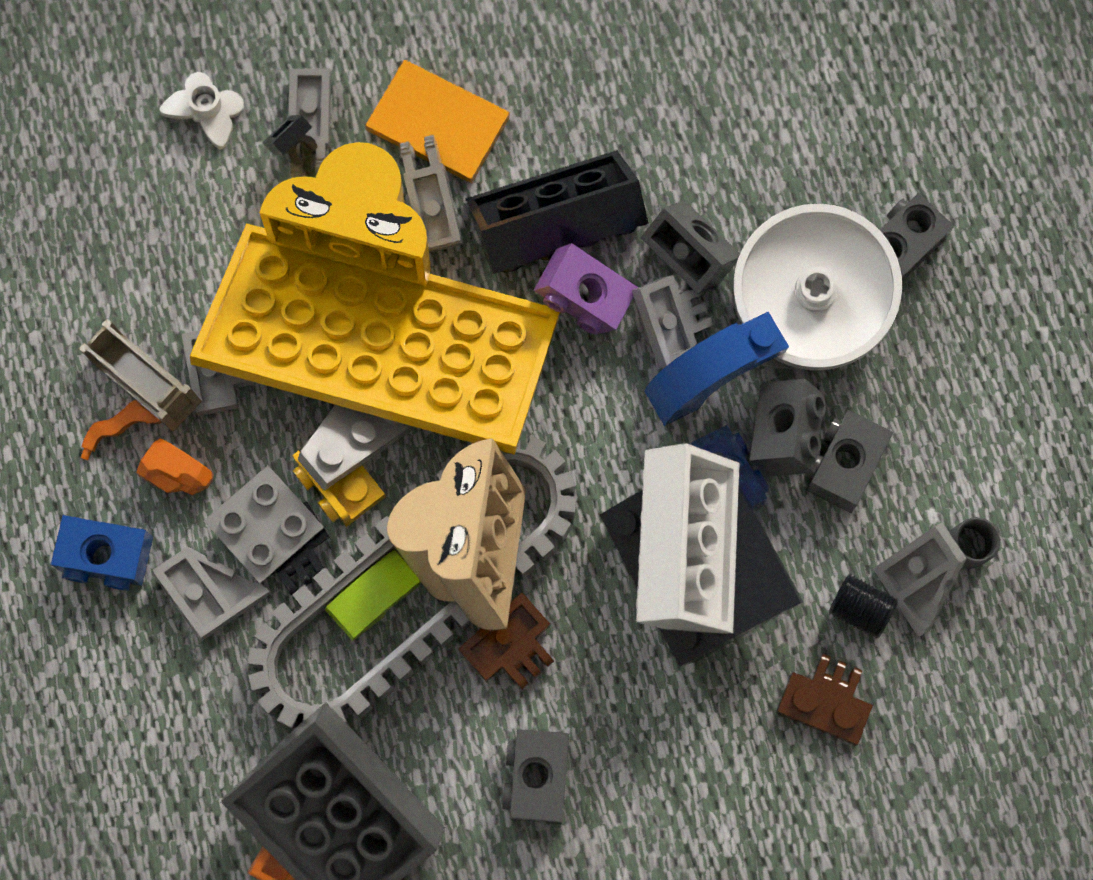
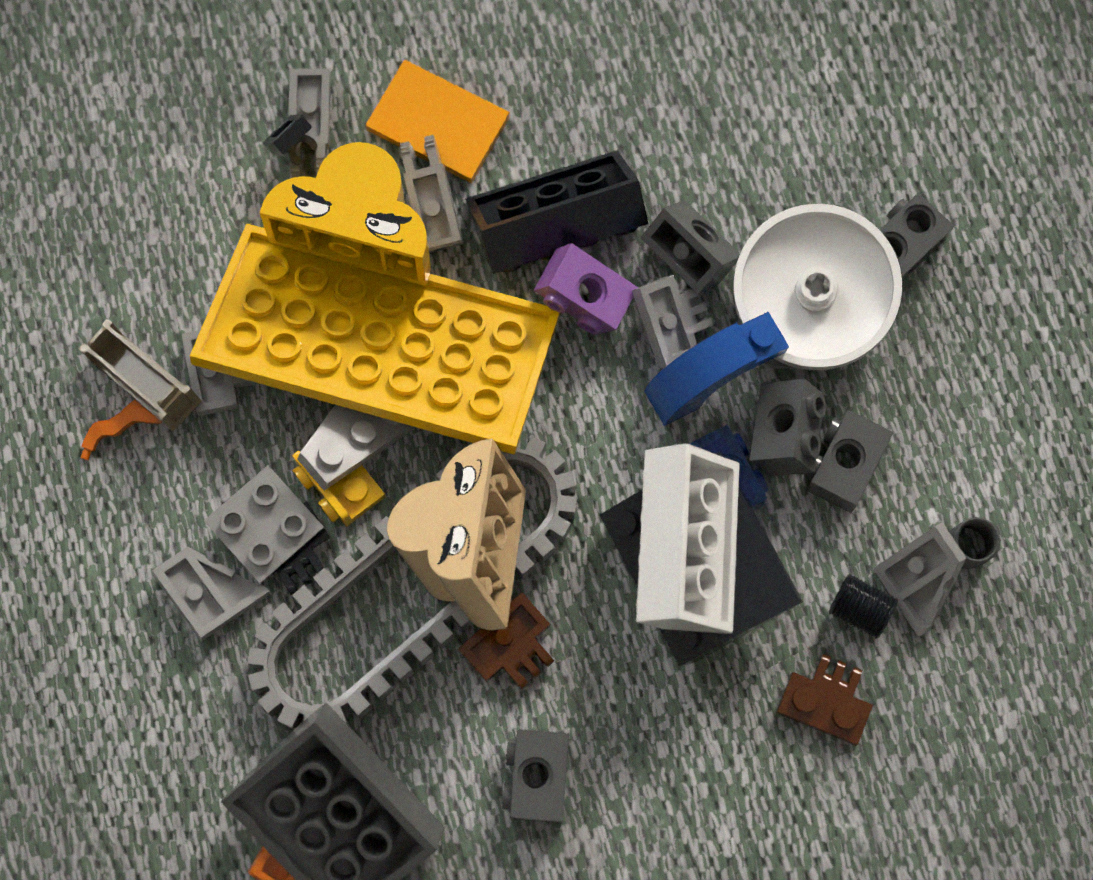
(82, 537): blue brick -> none
(173, 469): orange rock -> none
(205, 105): white animal -> none
(373, 595): lime slope -> none

